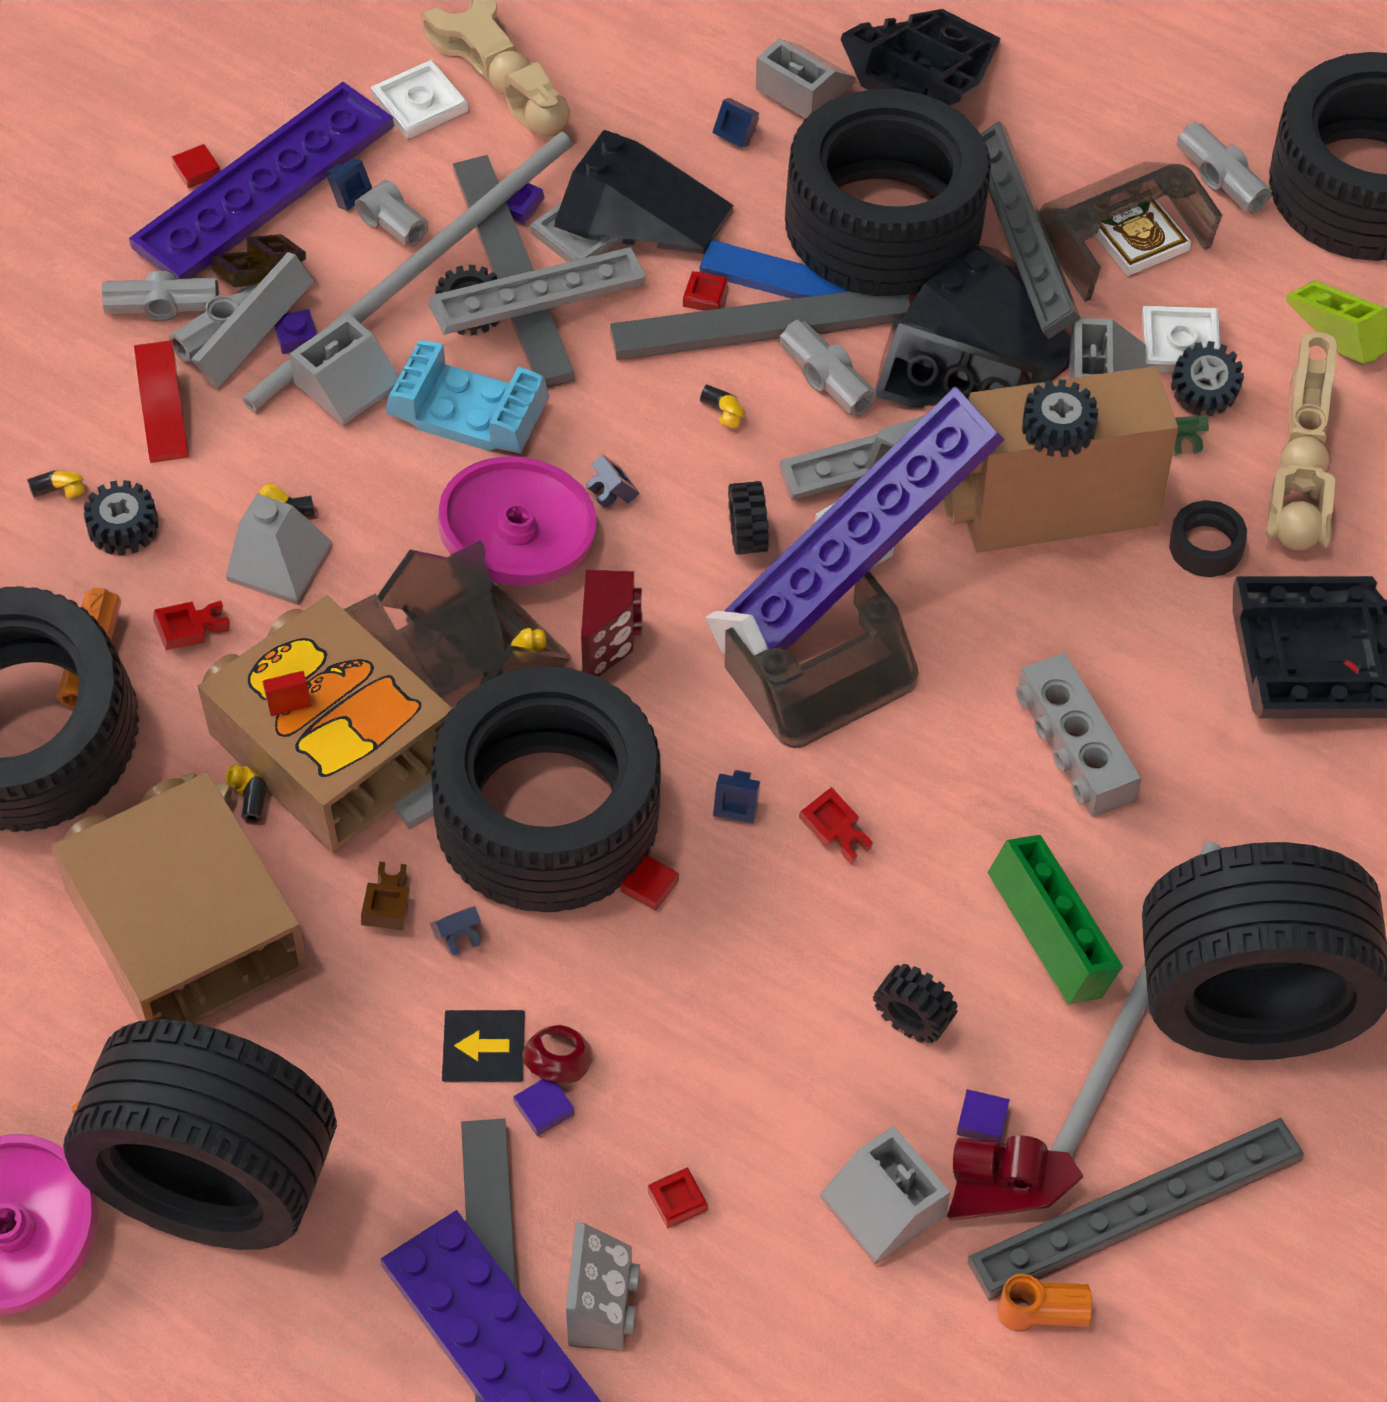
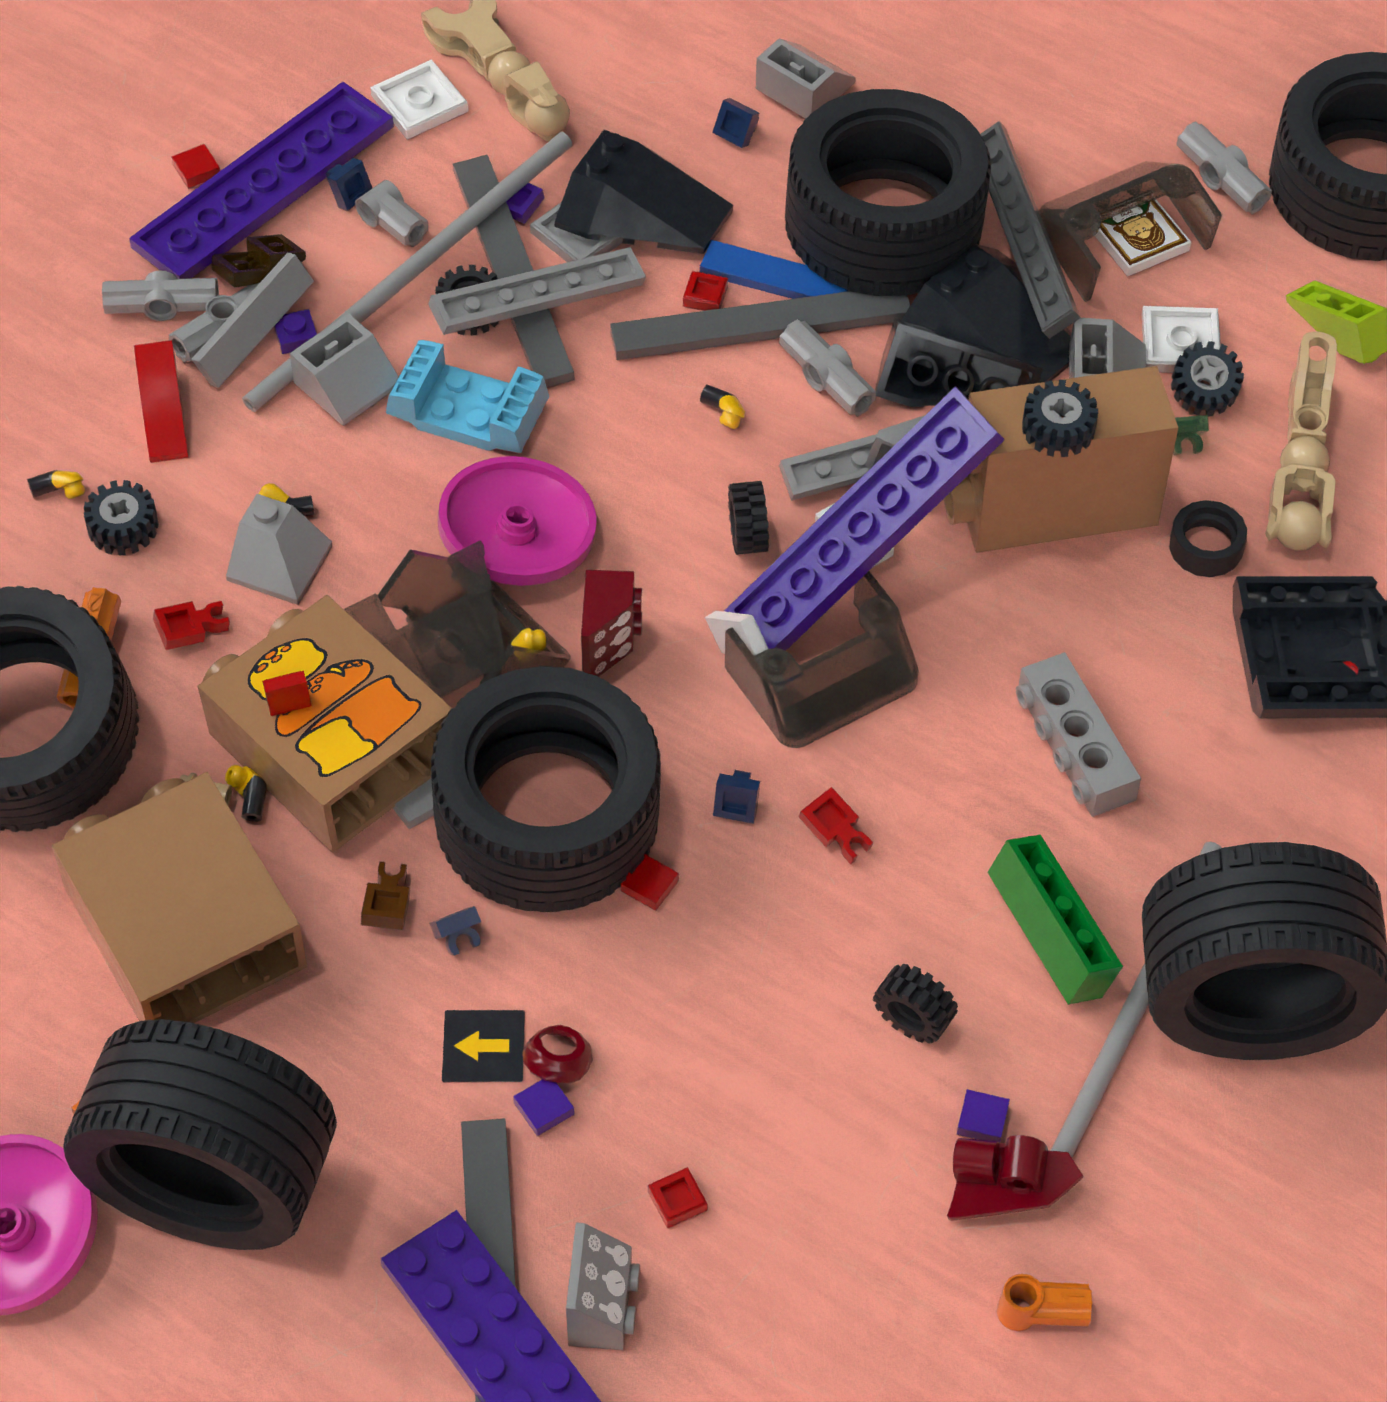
(613, 480): tile -> none
(886, 1195): light grey slope -> none
(925, 55): black wedge -> none
(1137, 1207): dark grey tile -> none

